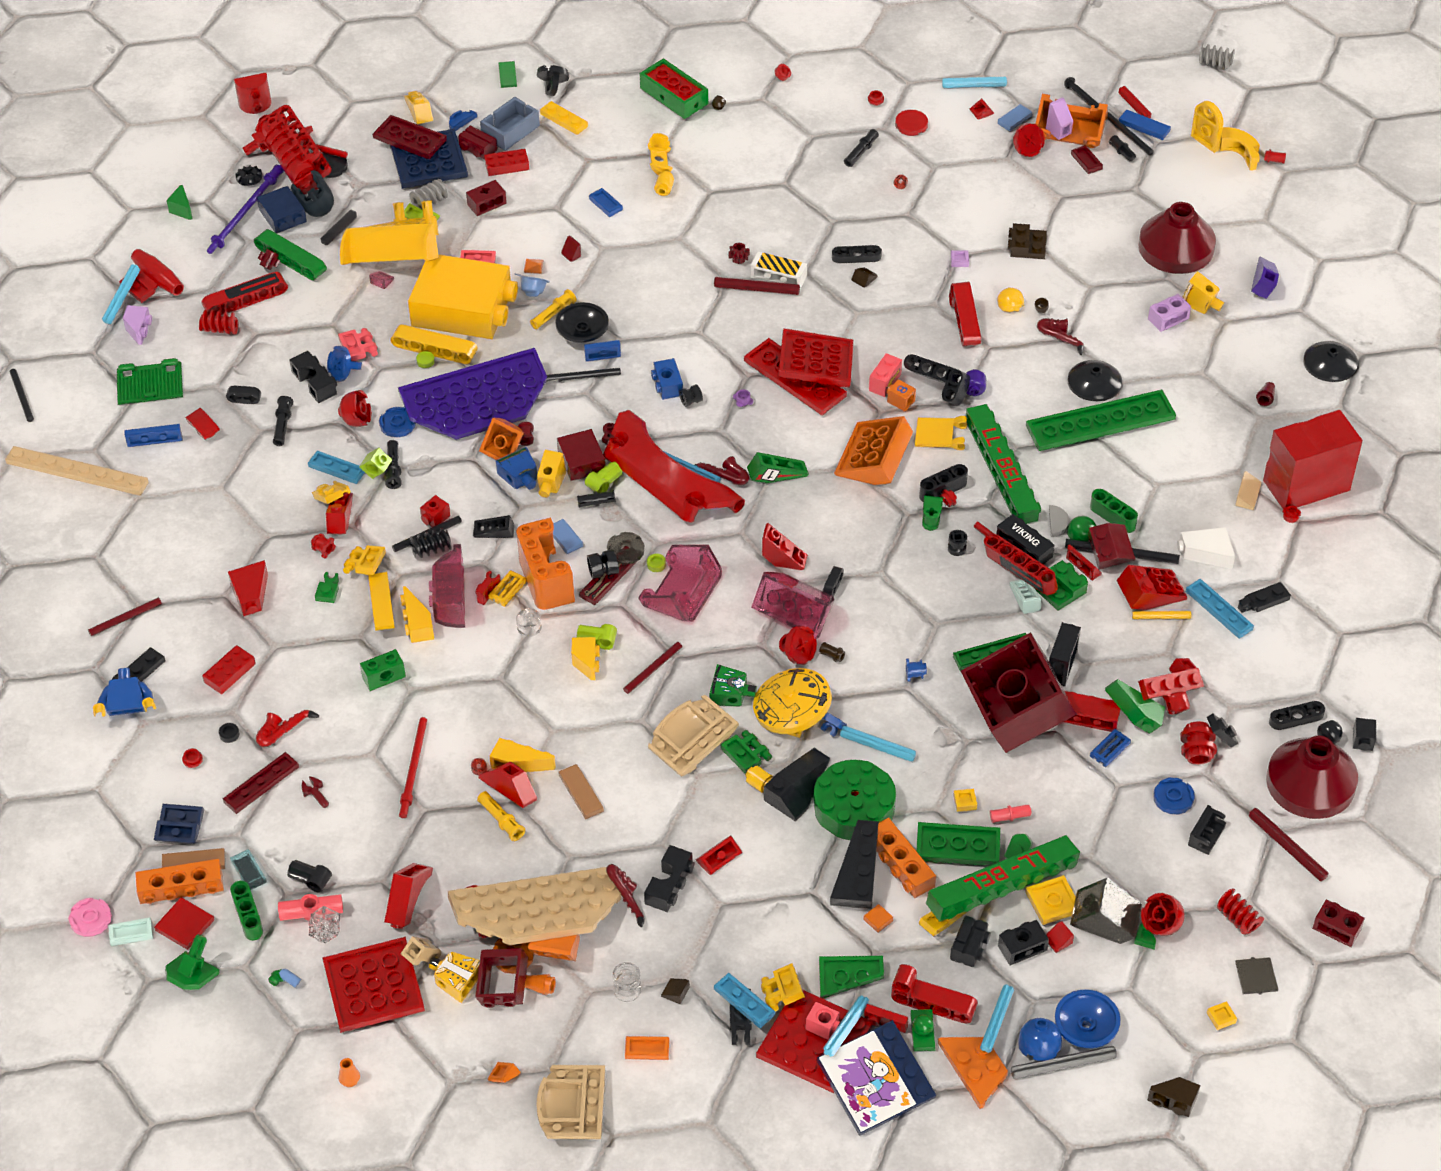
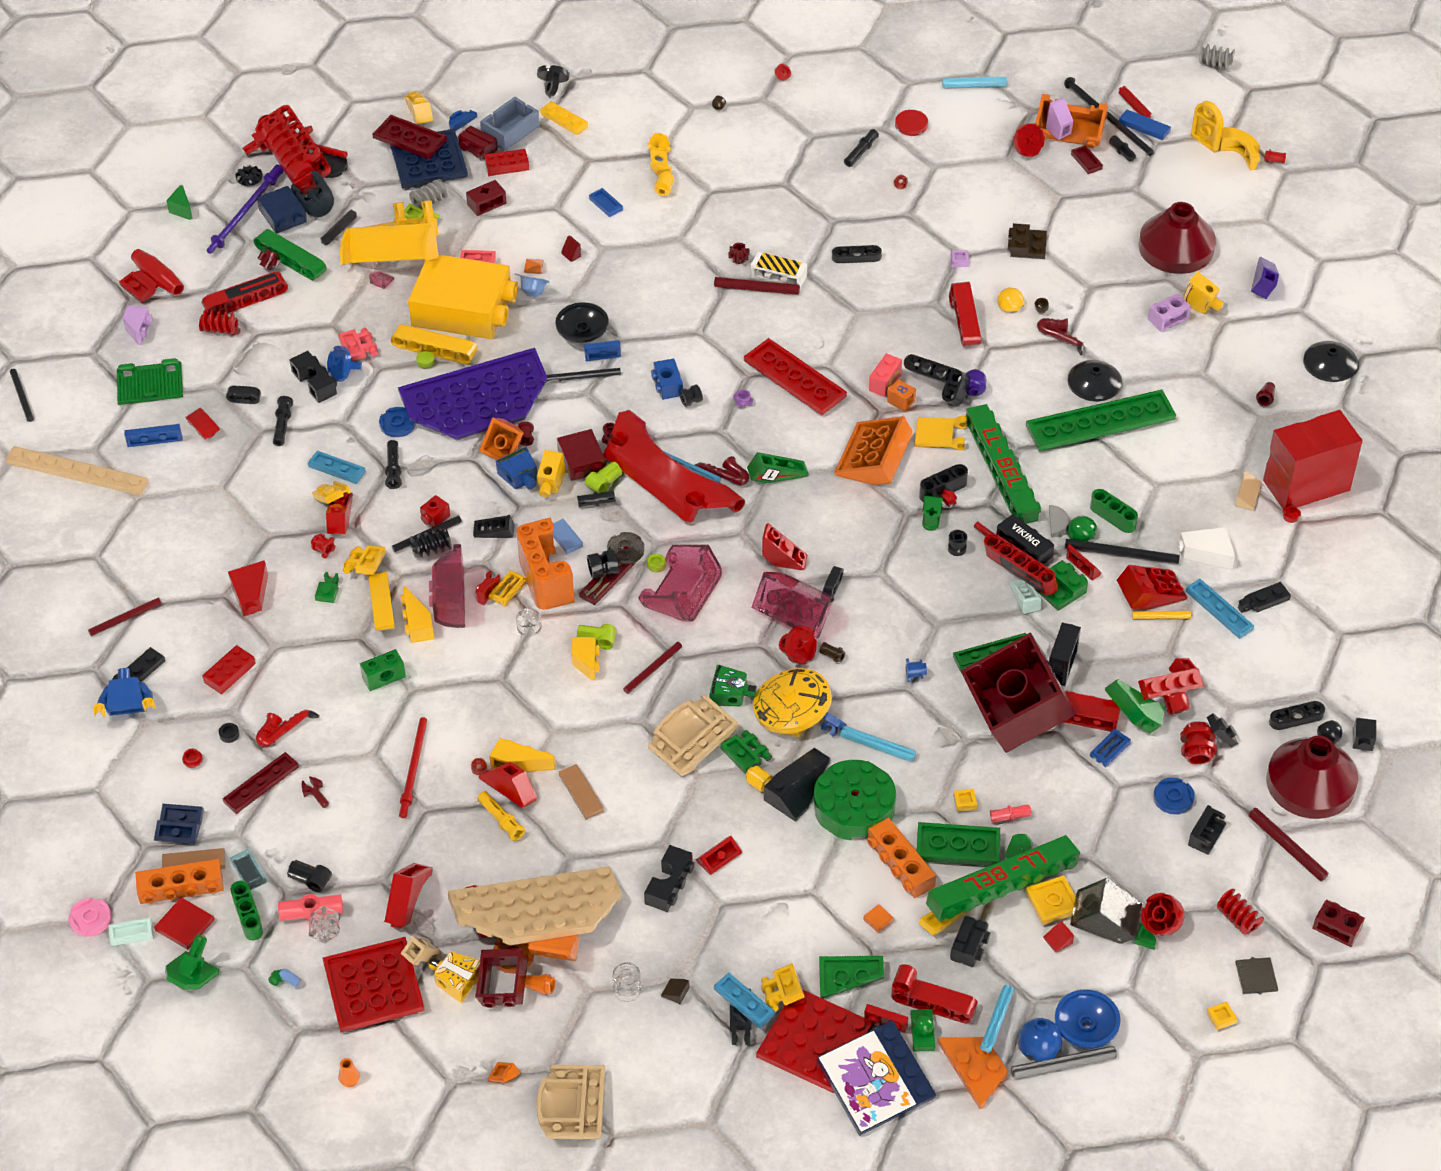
(121, 294): medium azure axle -> none
(253, 93): red brick -> none
(354, 409): red cylinder -> none
(375, 463): lime brick -> none
(507, 74): green slope -> none
(558, 304): yellow pin -> none
(626, 888): dark red piece -> none
(647, 1047): orange tile -> none
(674, 88): green brick -> none
(816, 358): red plate -> none
(822, 1013): coral brick -> none
(845, 1026): medium azure axle -> none
(857, 873): black wedge -> none
(863, 276): dark brown slope -> none
(876, 97): red plate -> none
(981, 109): red slope -> none
(1015, 117): medium blue tile -> none
(1015, 950): black brick -> none
(1110, 545): dark red slope -> none
(1175, 1095): dark brown slope -> none

